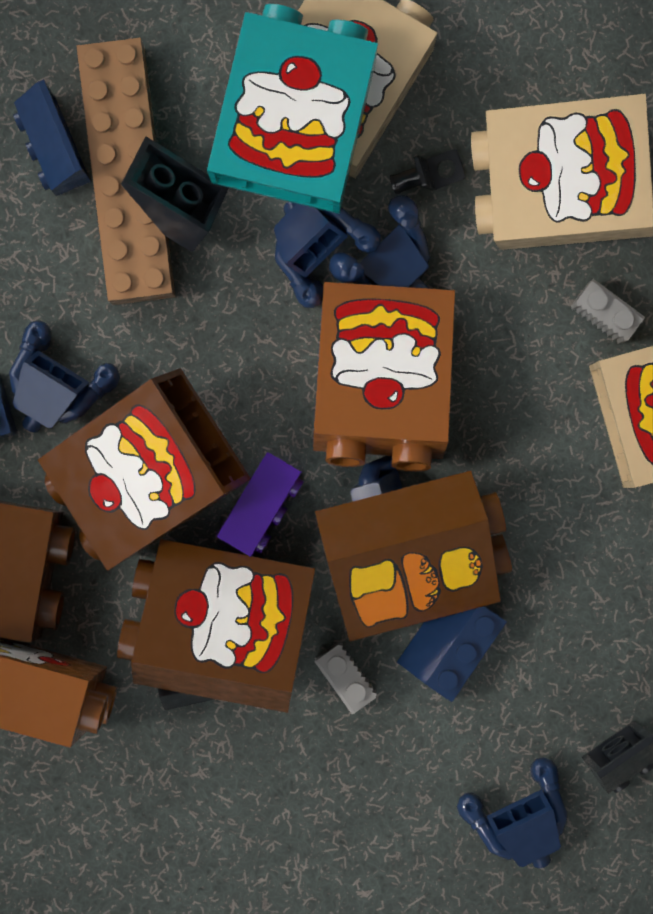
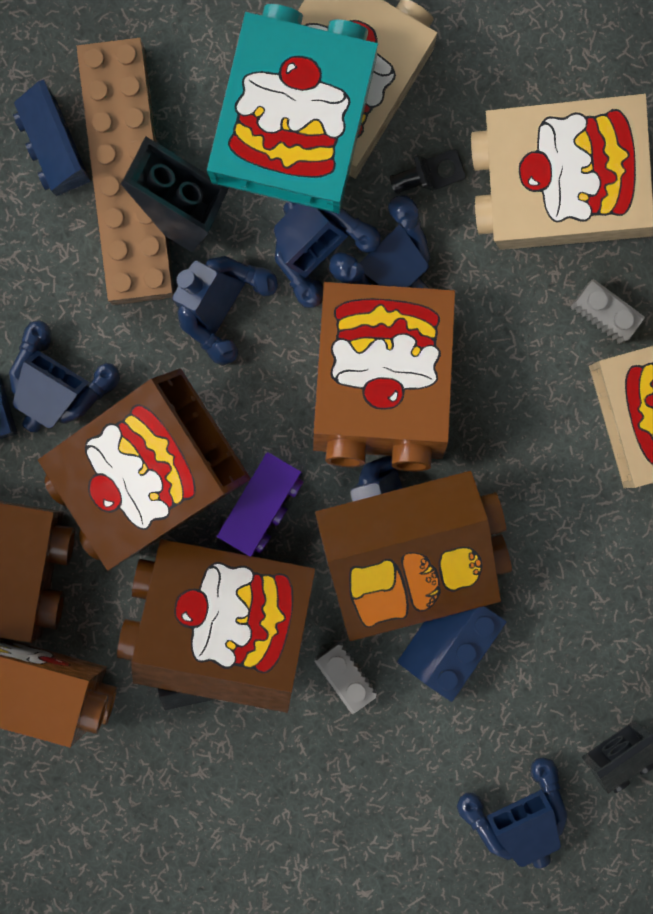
(208, 293): none -> dark blue torso

